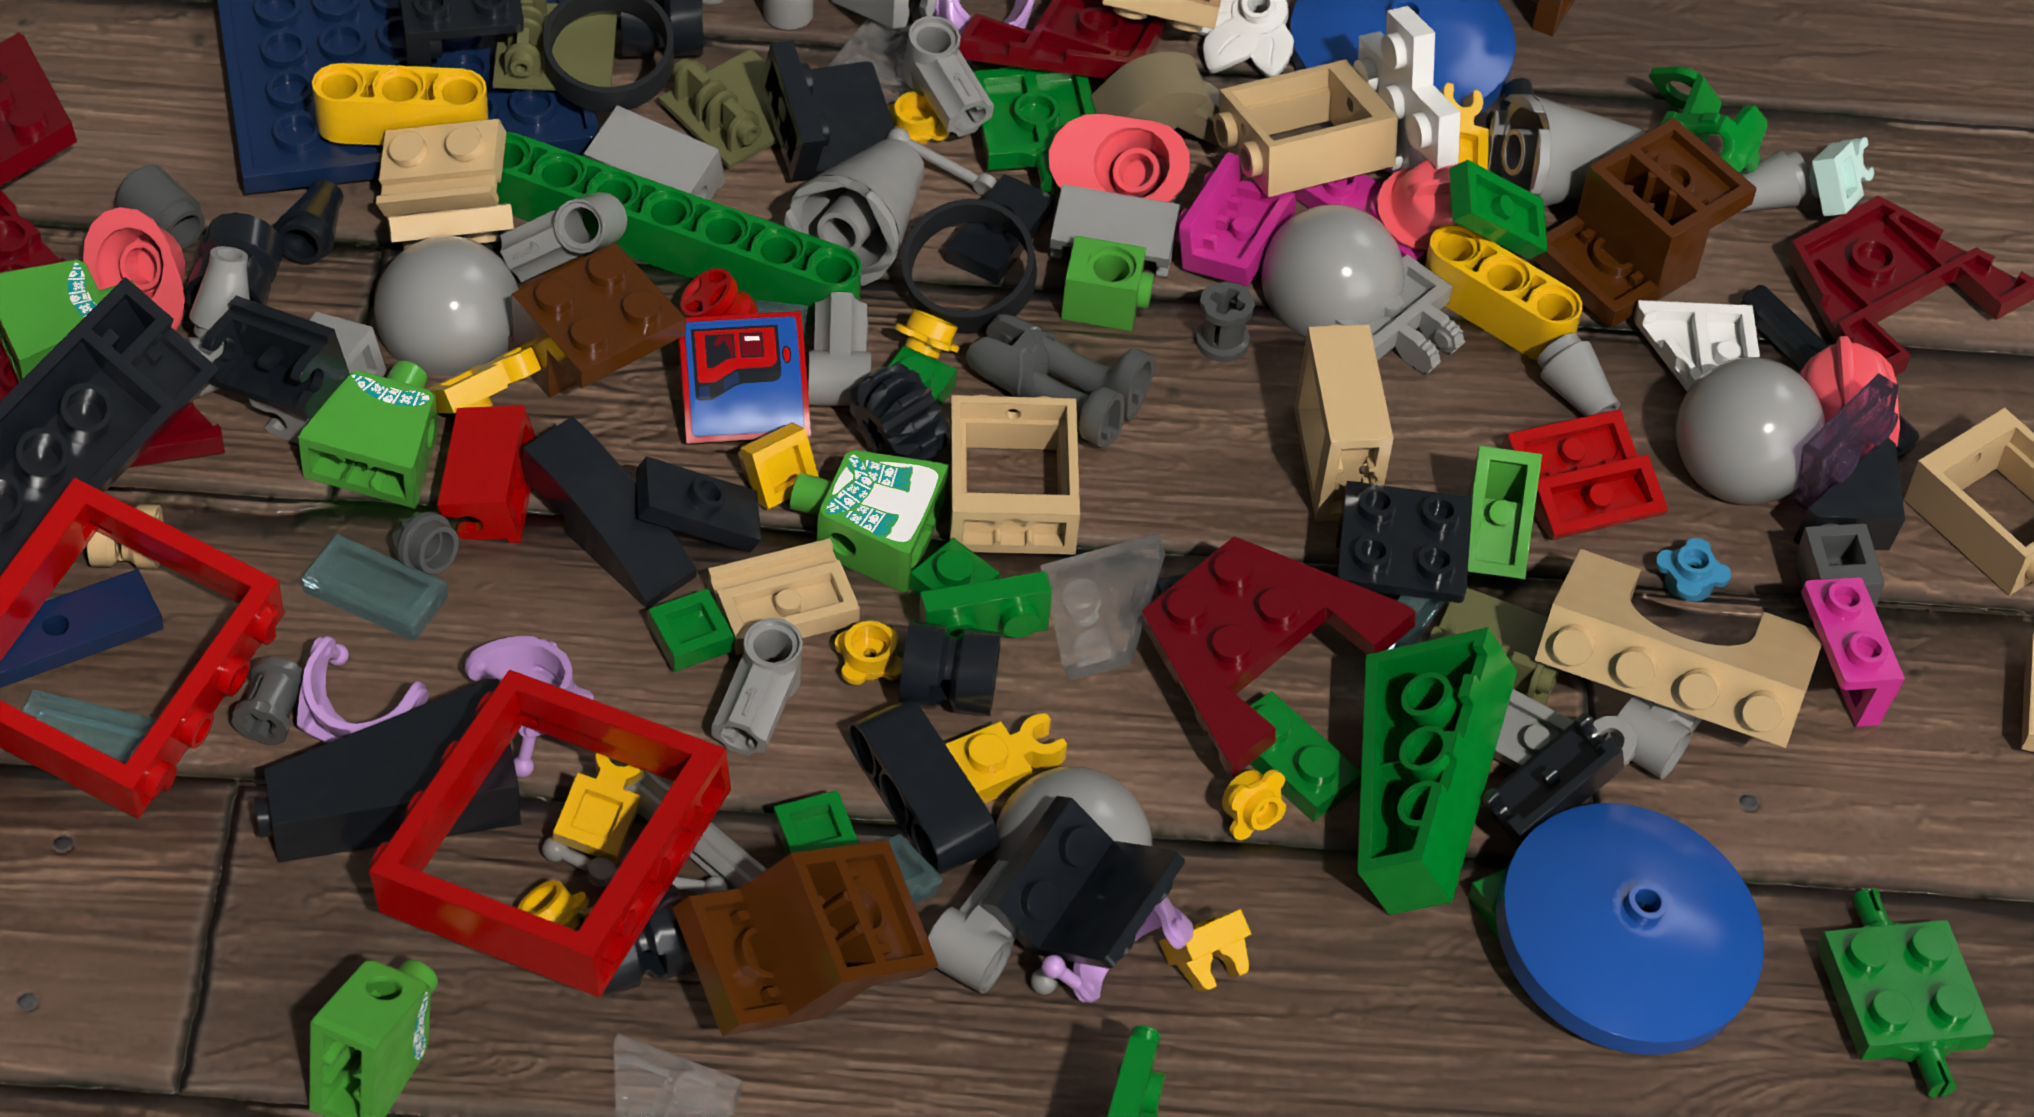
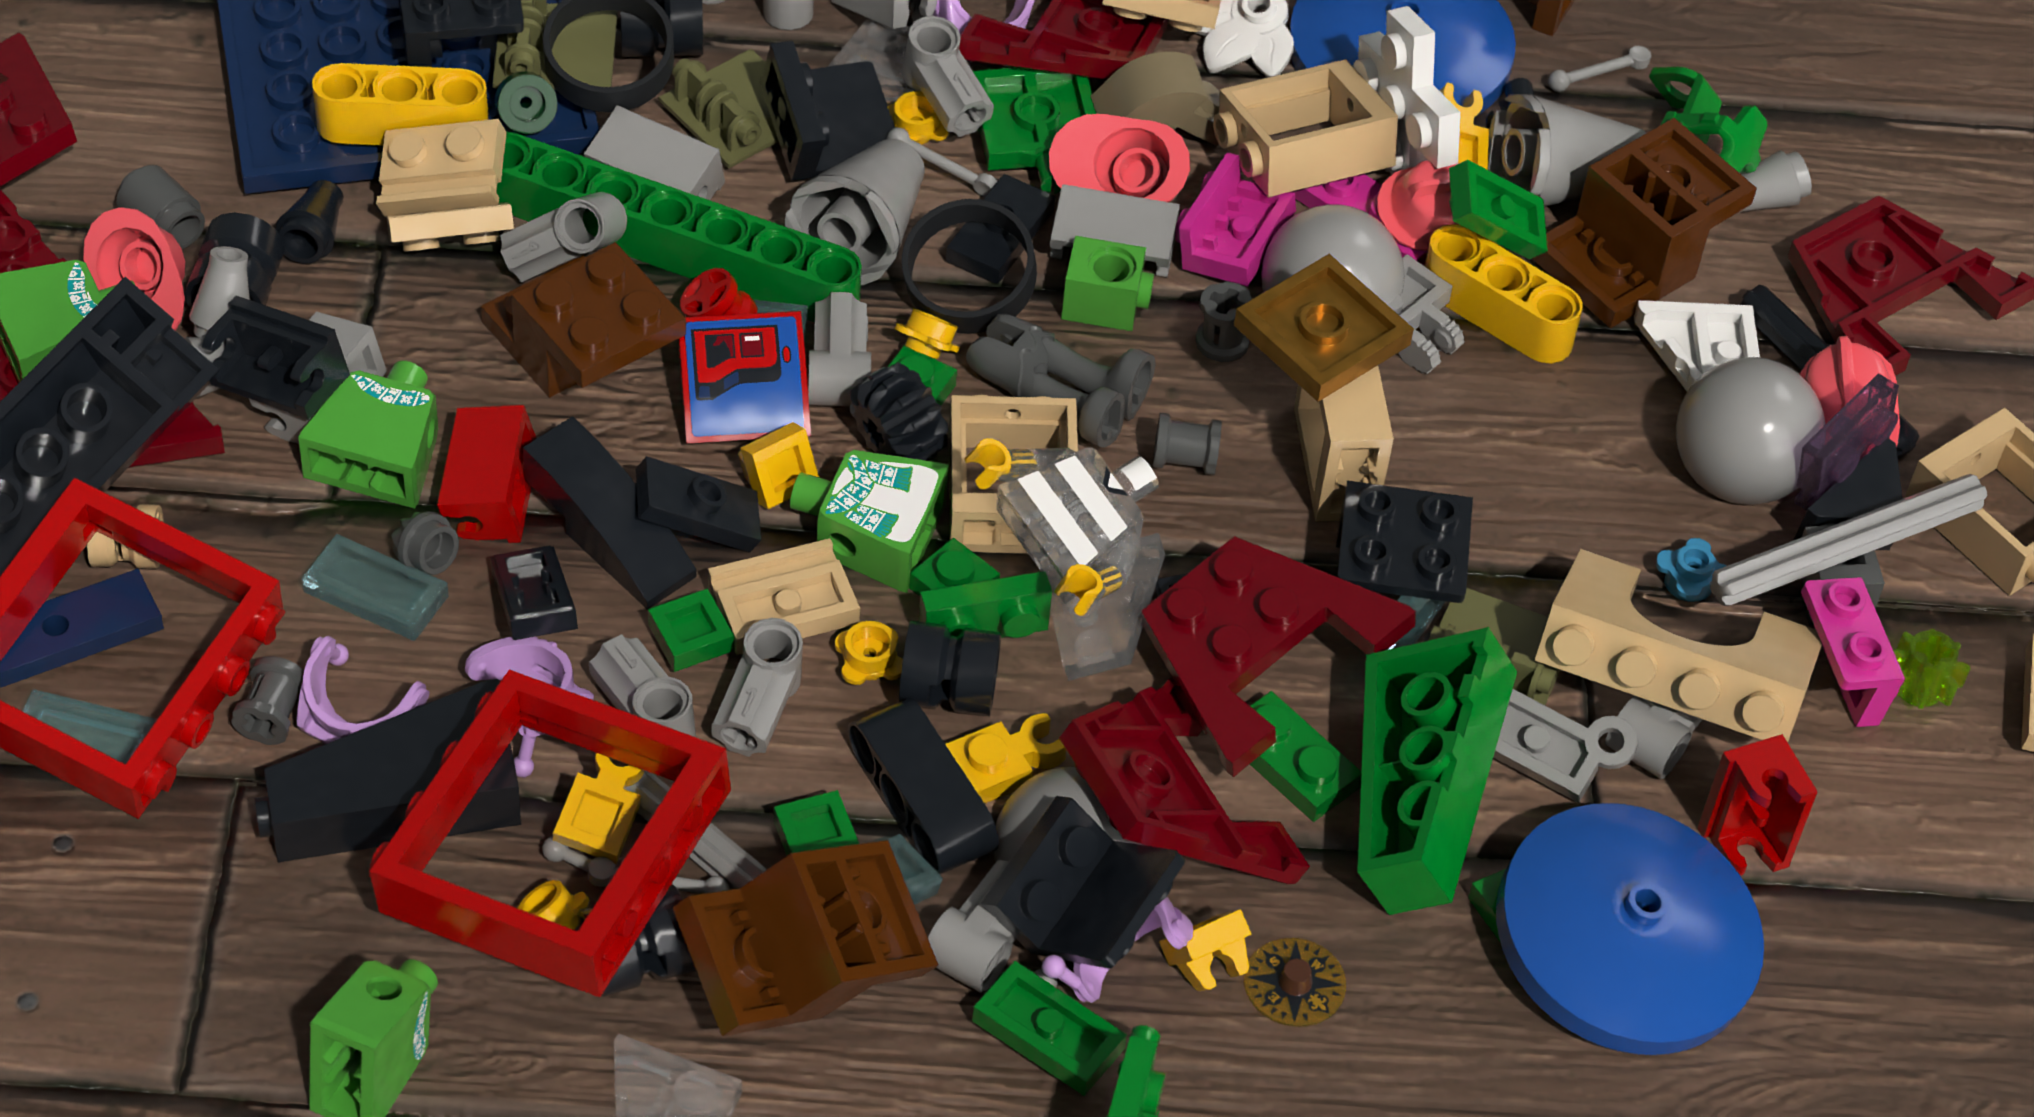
(445, 305): light grey piece -> none
(476, 384): yellow plate -> none
(532, 114): none -> dark green tile
(533, 592): none -> black plate
(641, 686): none -> light grey piece
(1049, 1028): none -> green plate
(1070, 513): none -> torso
(1158, 793): none -> dark red wing
(1187, 443): none -> dark grey bush
(1254, 802): yellow plate -> none
(1295, 982): none -> piece
(1323, 327): none -> pearl gold plate
(1502, 511): bright green slope -> none
(1554, 779): black hinge -> none
(1577, 376): light grey cone -> none
(1589, 475): red slope -> none
(1637, 58): none -> light grey hinge
(1758, 801): none -> red hinge
(1839, 174): light aqua plate -> none
(1847, 540): none -> light grey axle
(1904, 991): green plate -> none
(1930, 668): none -> clear neon green gear

